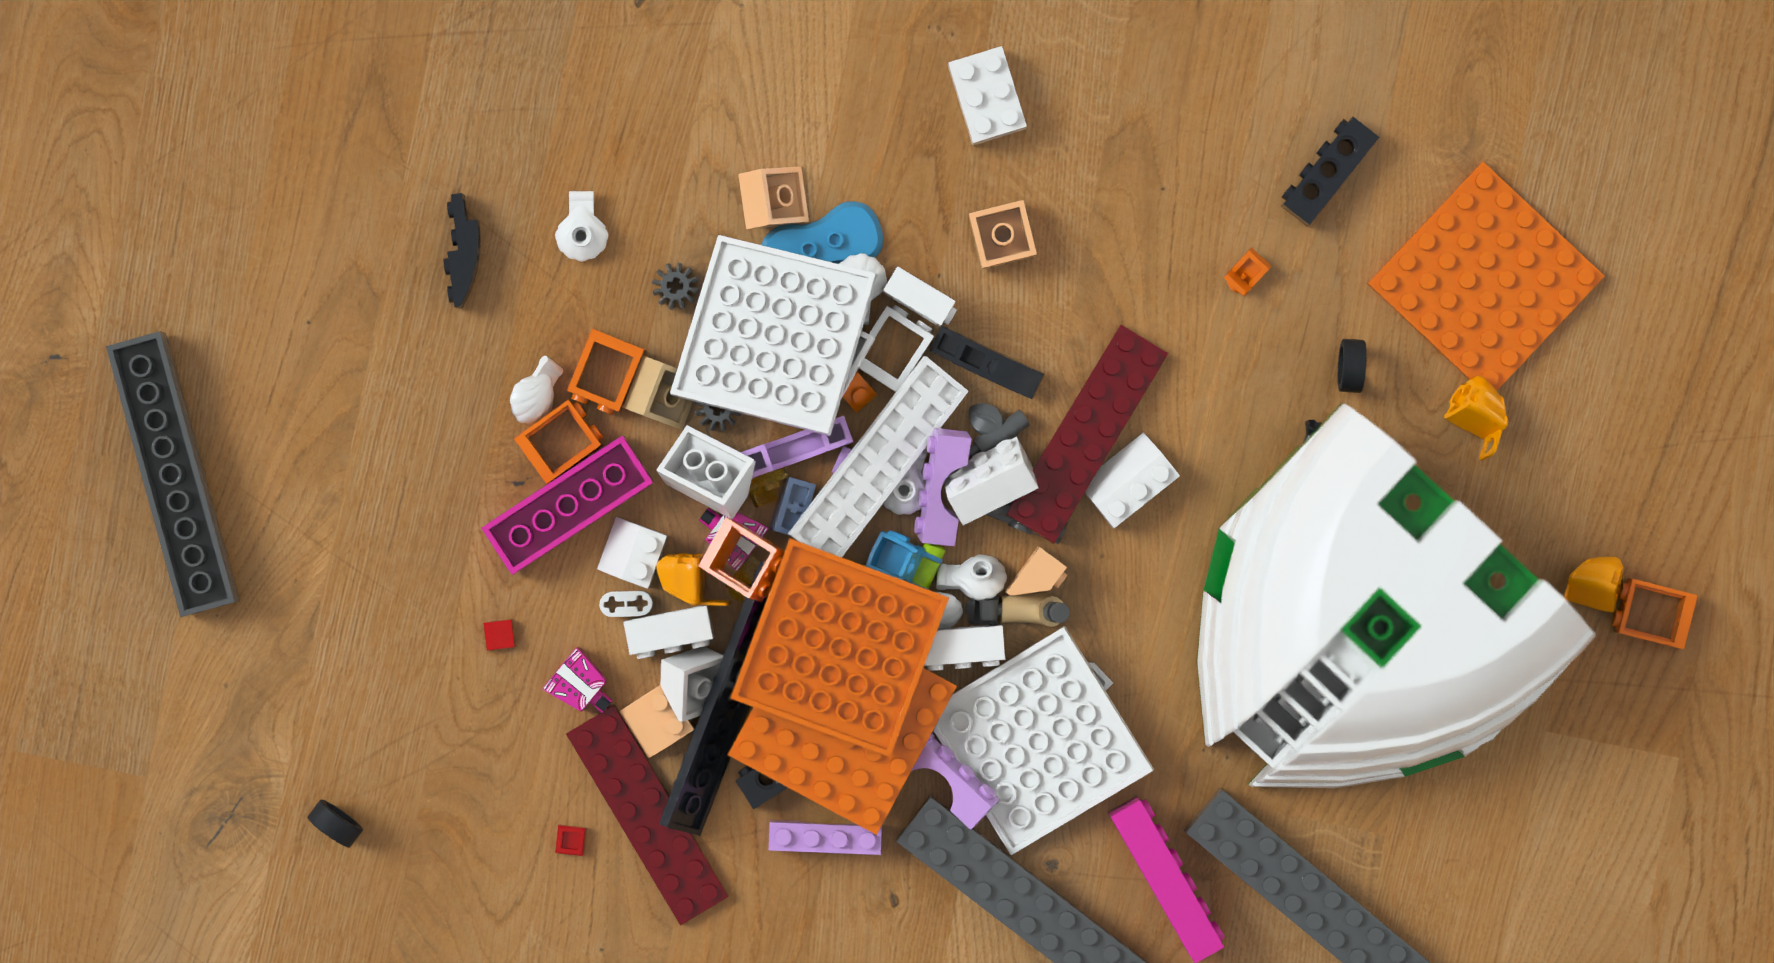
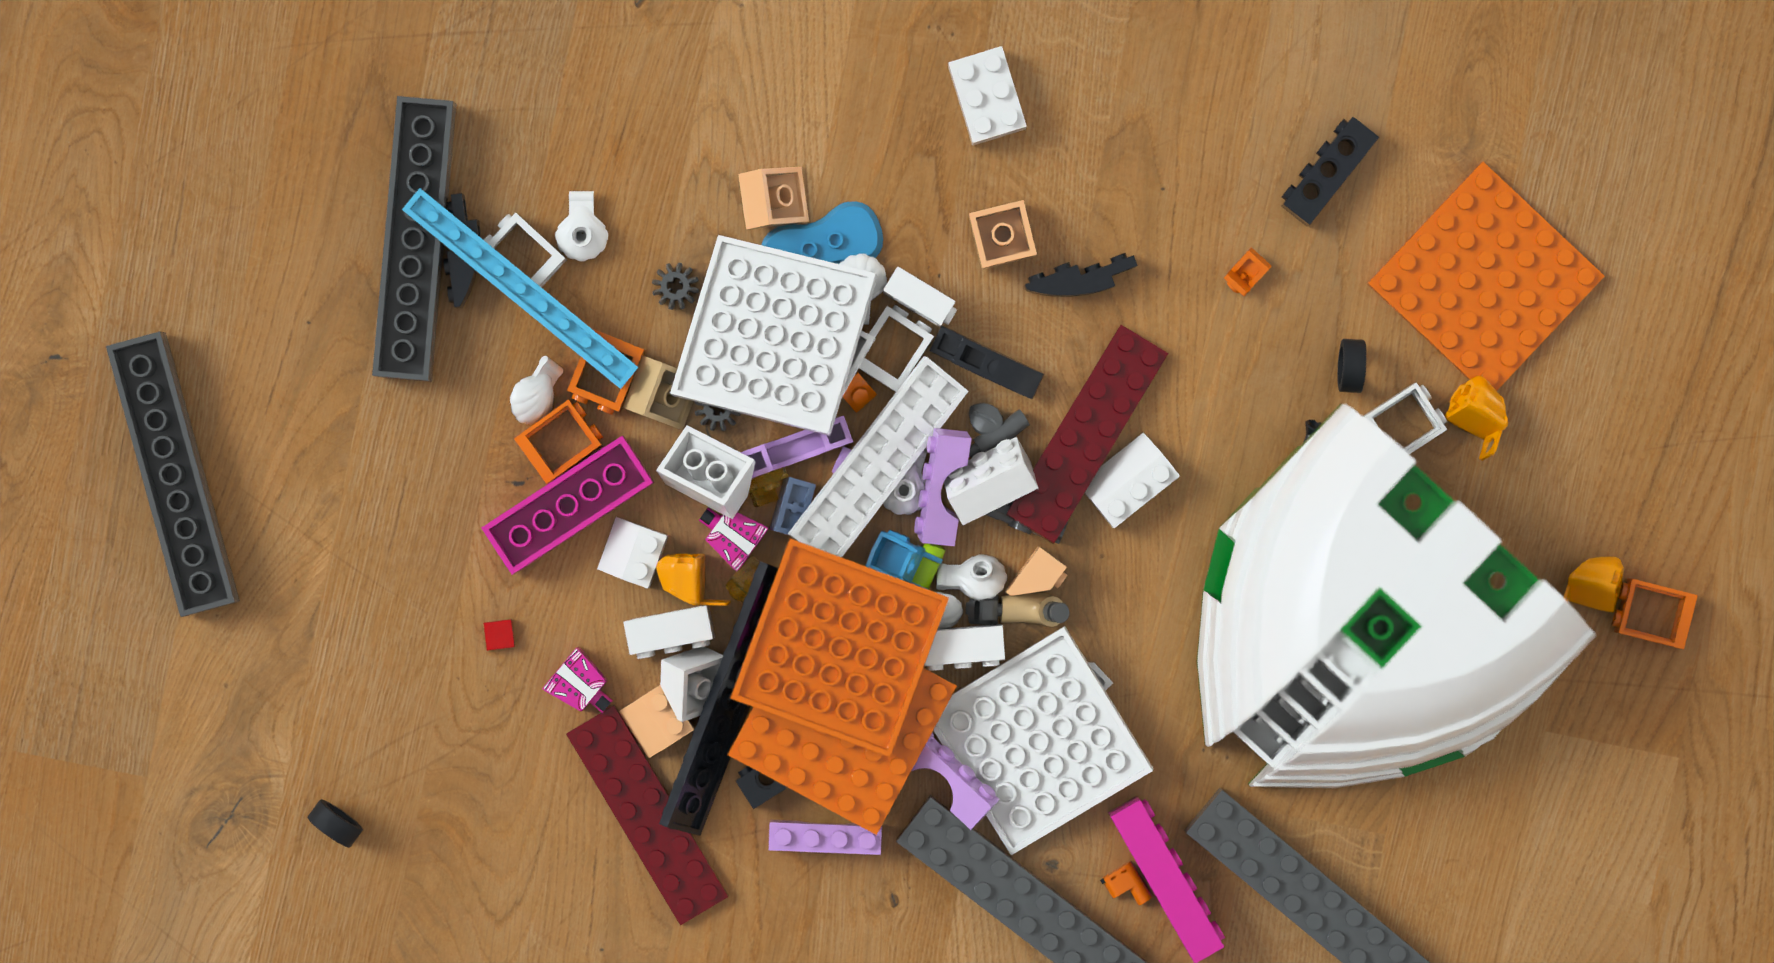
(410, 252): none -> dark grey brick
(520, 288): none -> medium azure plate
(553, 262): none -> white window
(570, 840): red tile -> none
(626, 610): white beam -> none
(723, 546): orange window -> none
(1069, 282): none -> black slope
(1126, 879): none -> orange piece
(1422, 397): none -> white window

